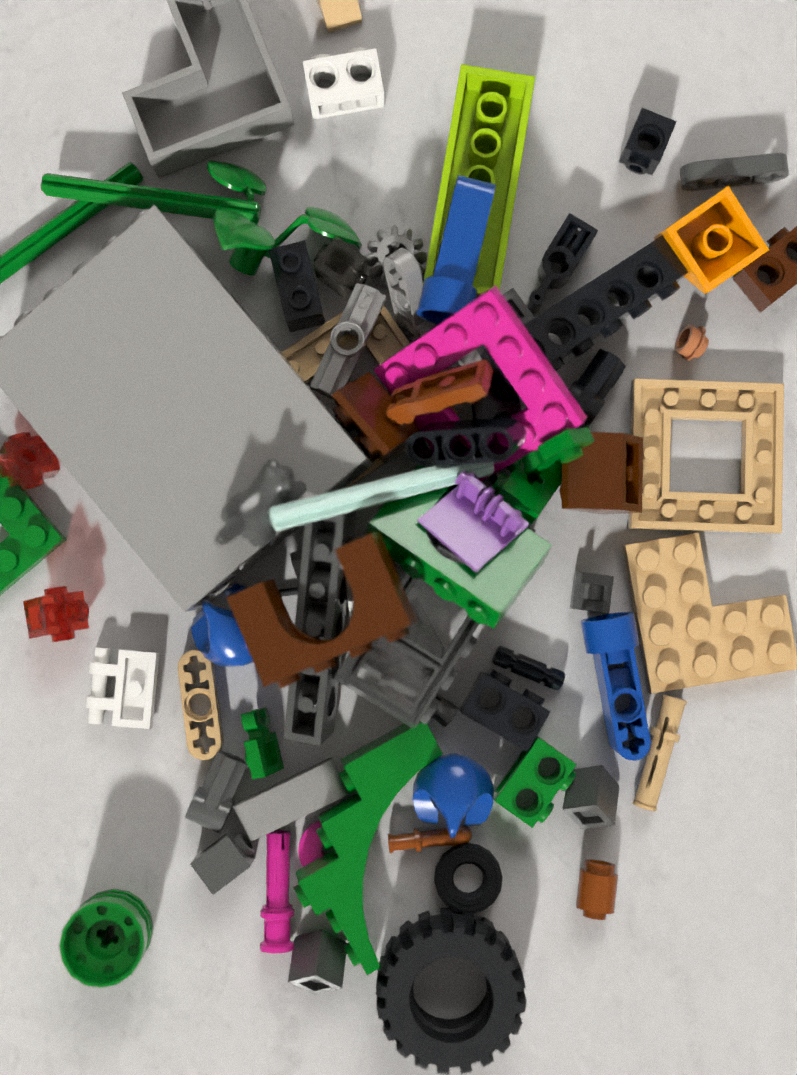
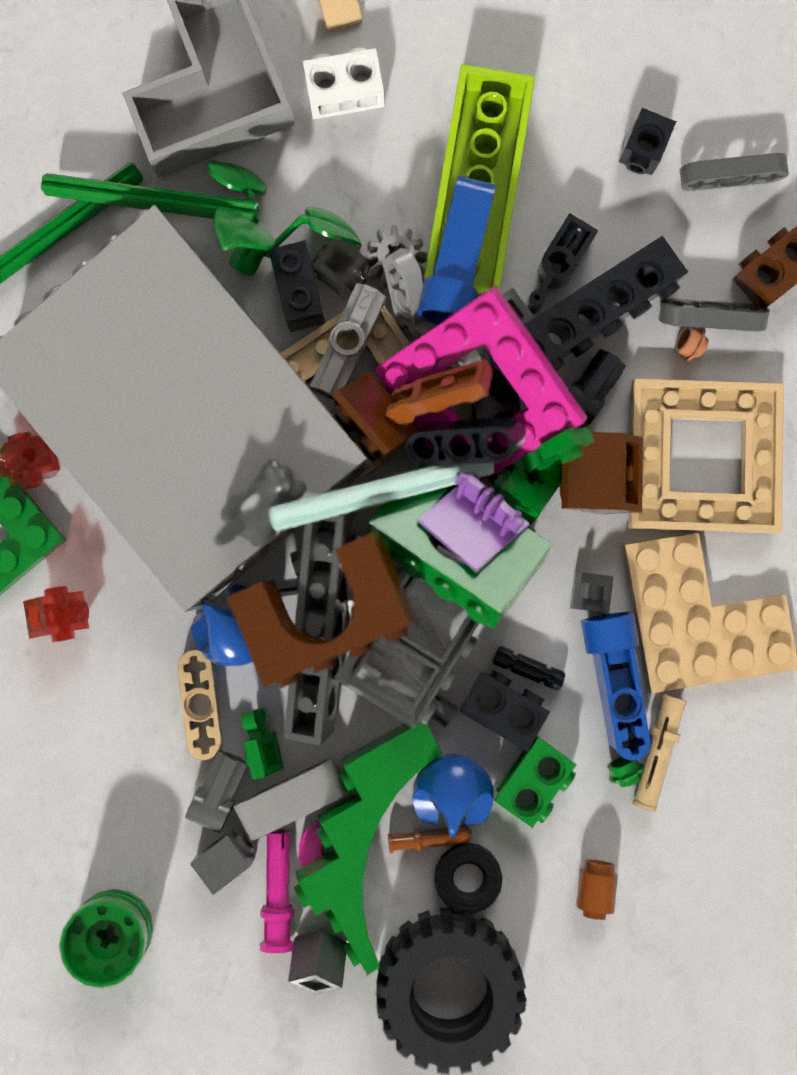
(134, 688): white plate -> none
(592, 798): dark grey panel -> none
(624, 771): none -> green plate
(714, 241): light orange slope -> none
(714, 314): none -> dark grey beam

